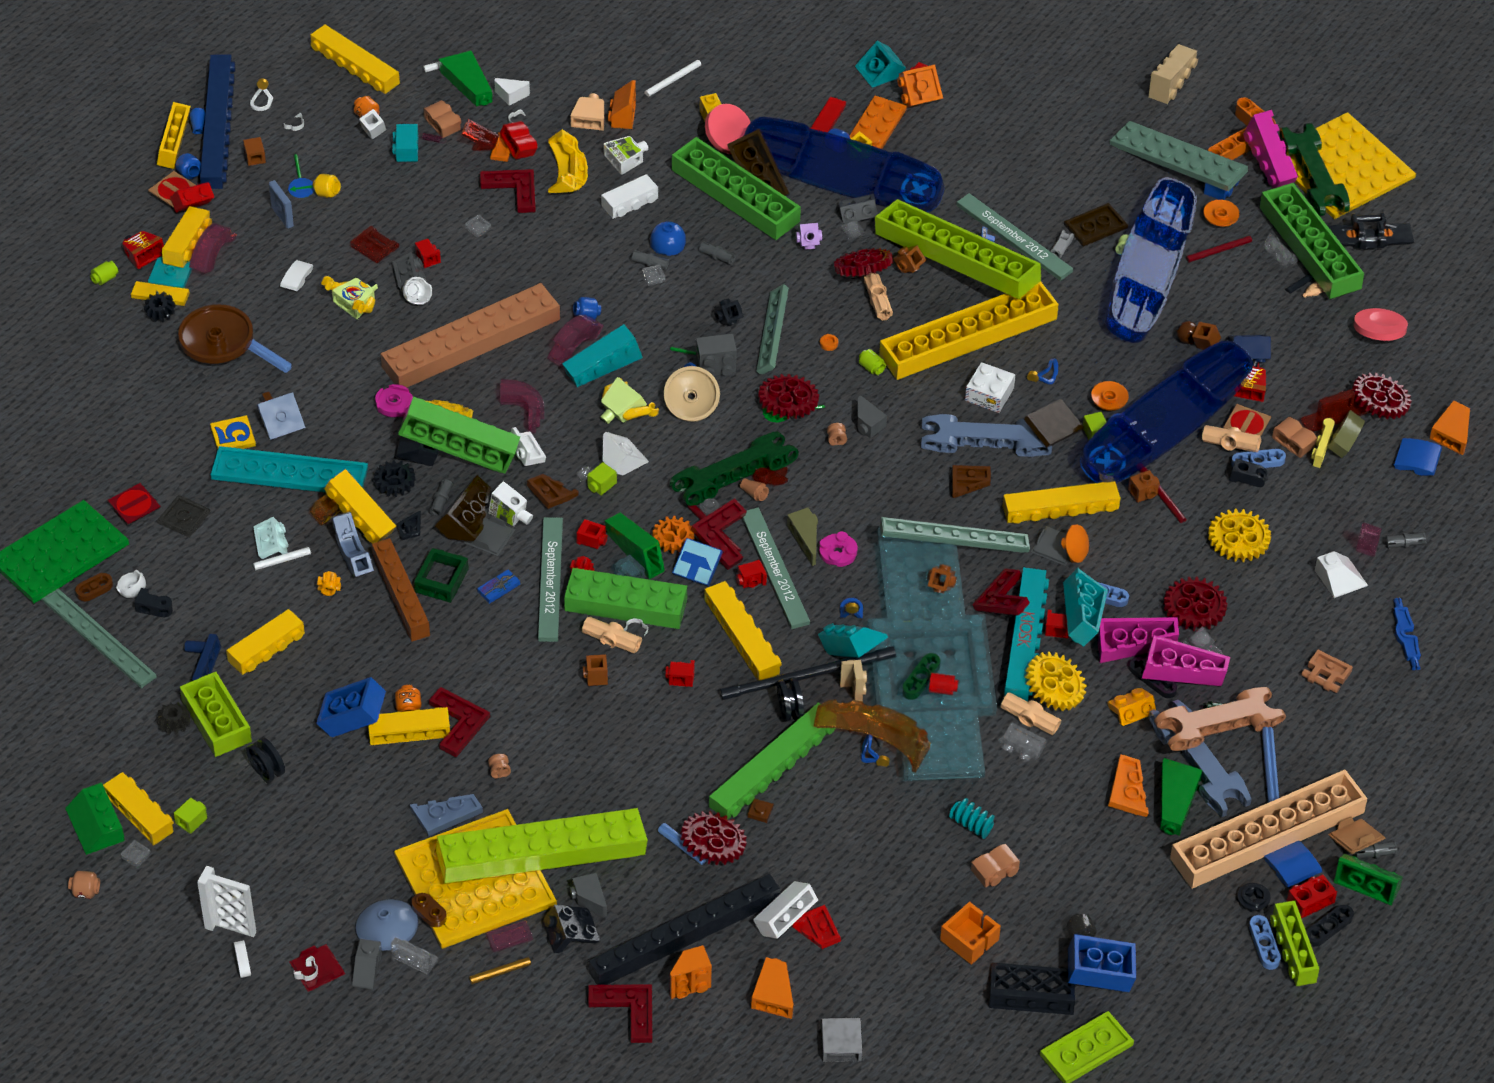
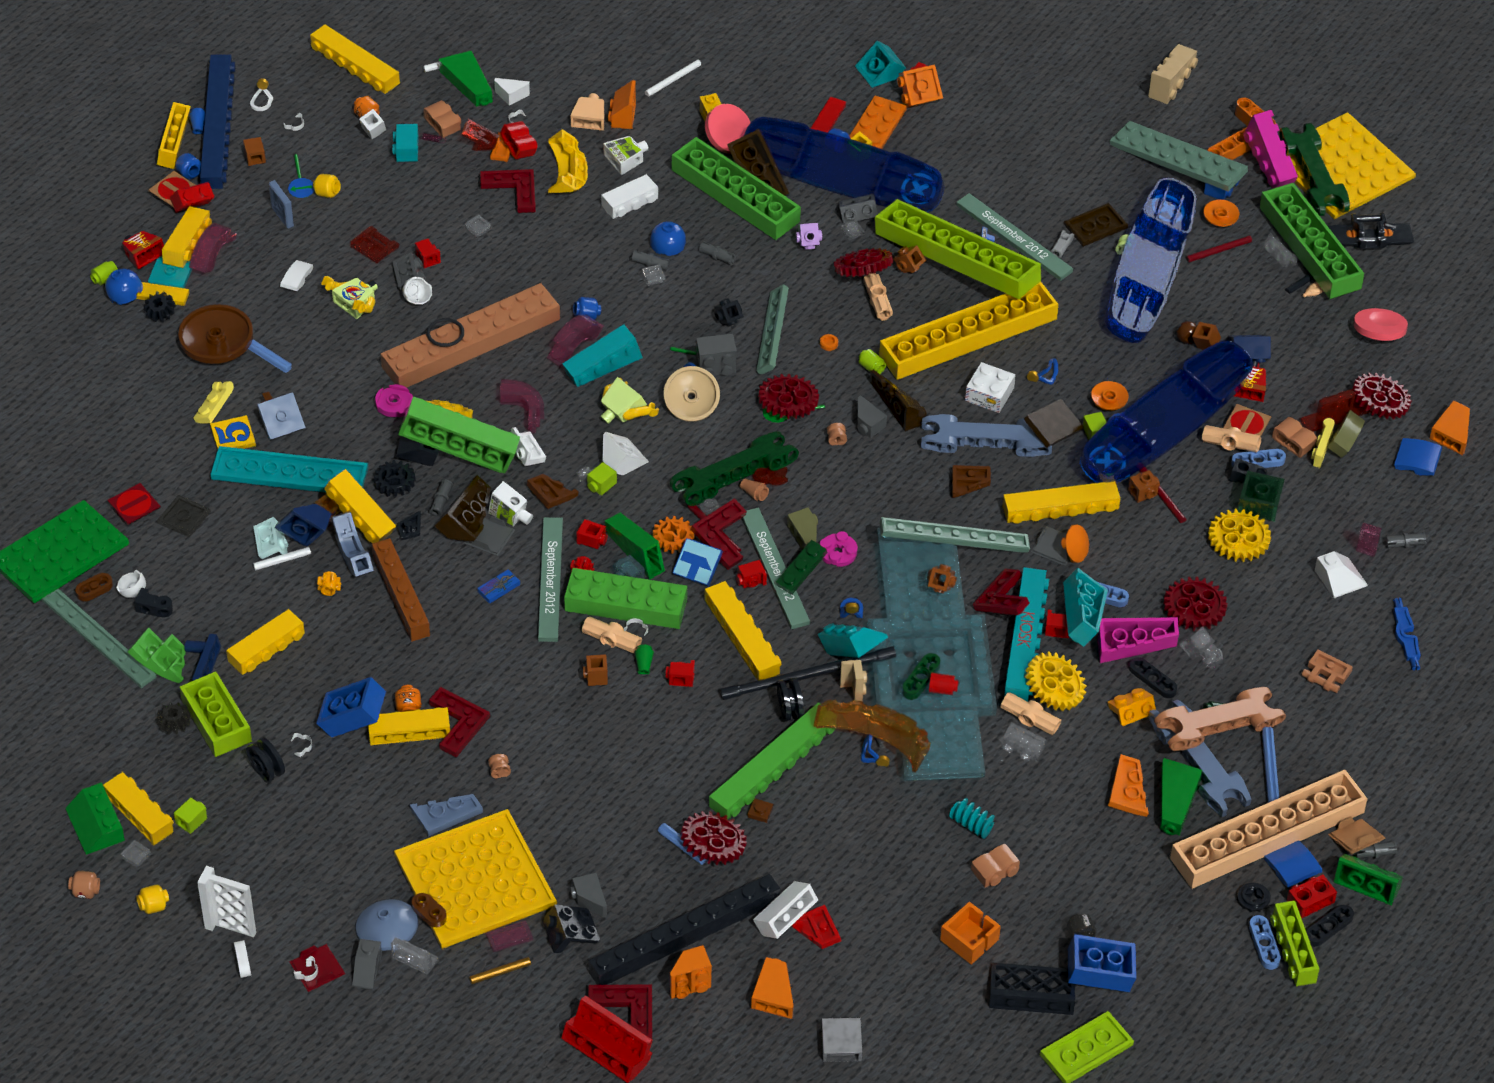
(123, 286): none -> blue cylinder
(152, 899): none -> yellow head
(160, 656): none -> bright green slope
(214, 402): none -> light yellow plate
(302, 737): none -> white piece
(305, 523): none -> dark blue slope
(443, 591): dark green window -> none
(445, 344): none -> black piece
(541, 845): lime brick -> none
(608, 1040): none -> red brick
(644, 656): none -> green cone
(801, 567): none -> dark green plate
(903, 406): none -> dark brown wedge
(1184, 663): dark pink wedge -> none
(1261, 495): none -> clear green brick

